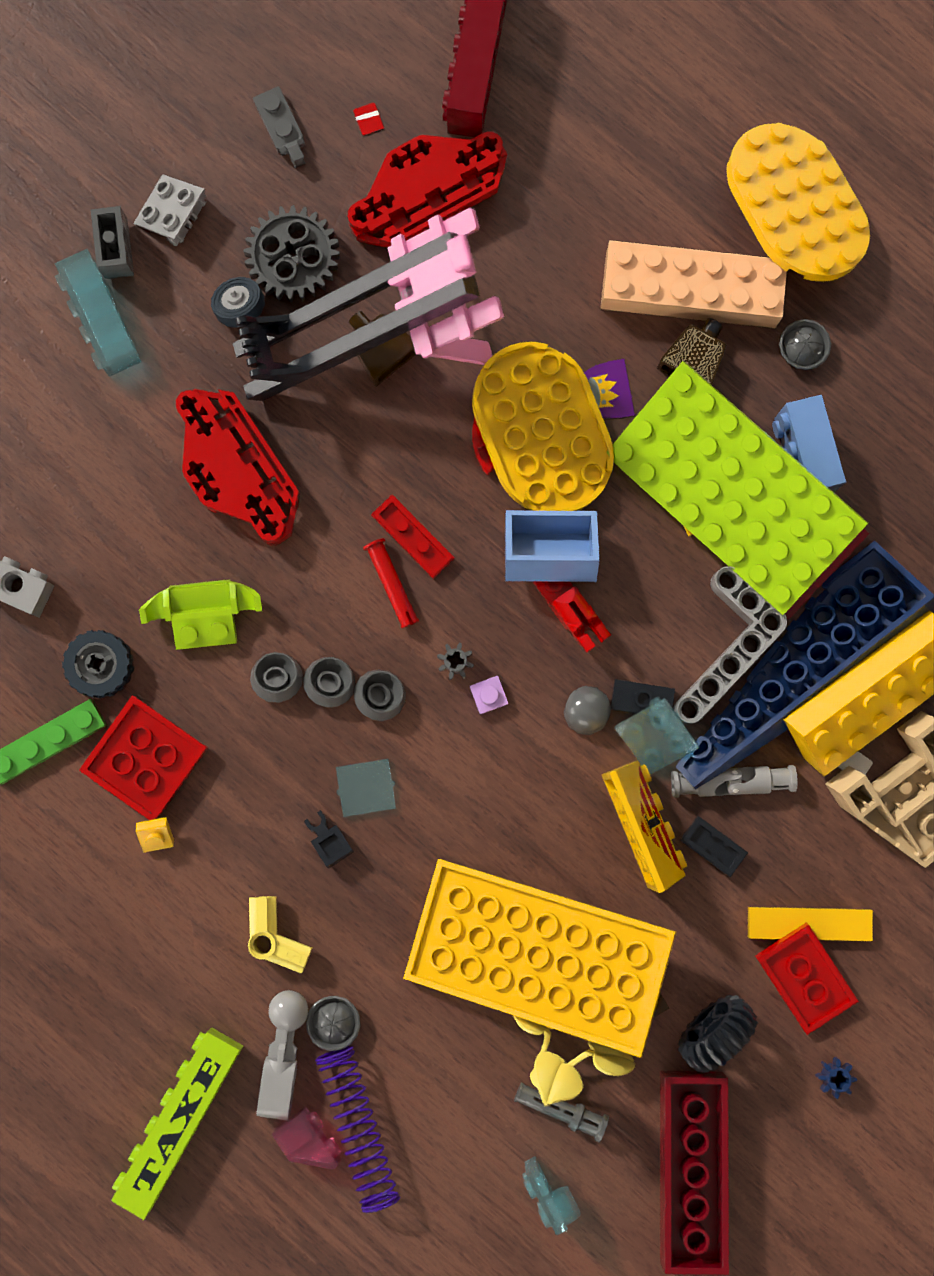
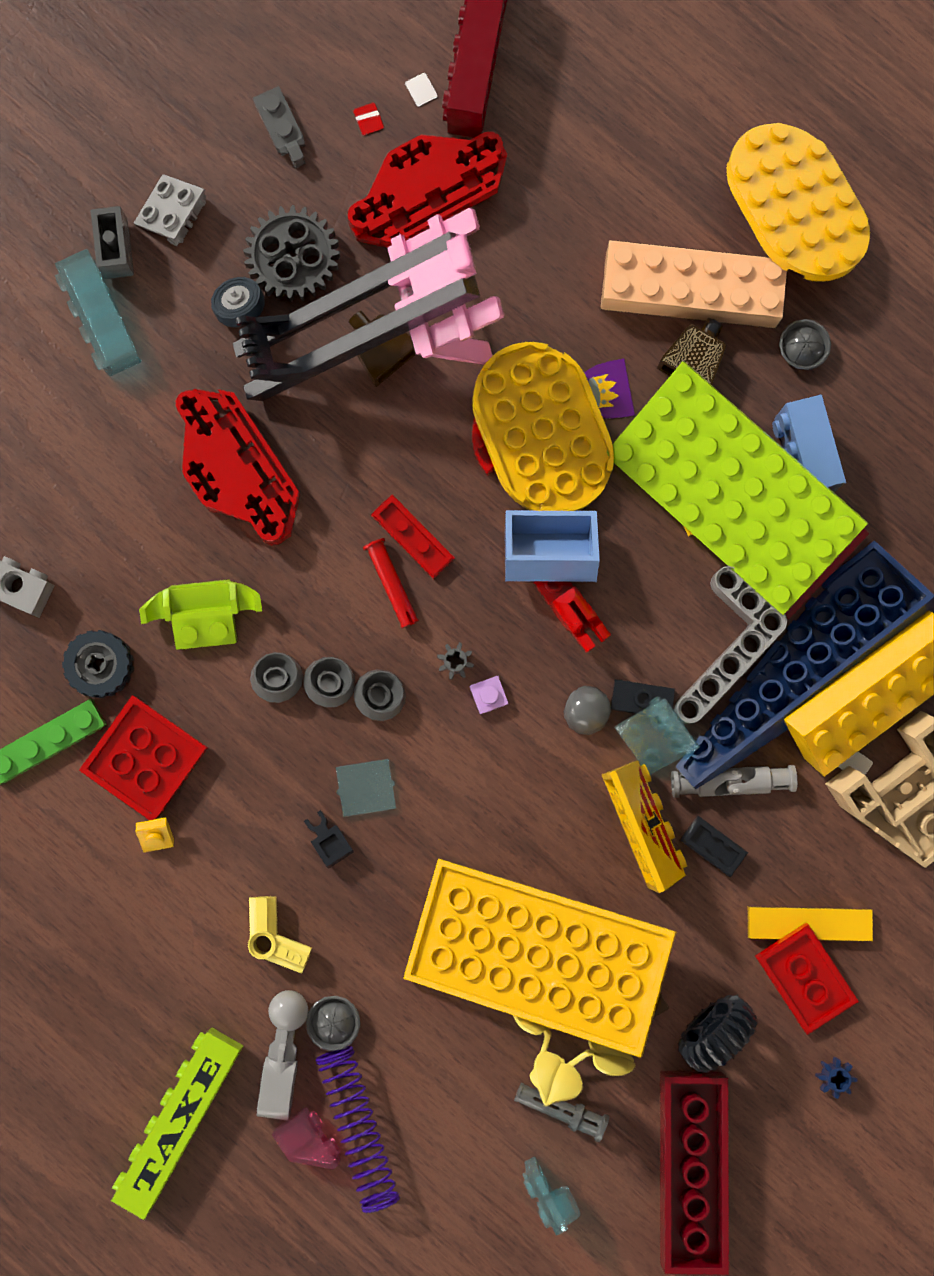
(421, 89): none -> white sticker

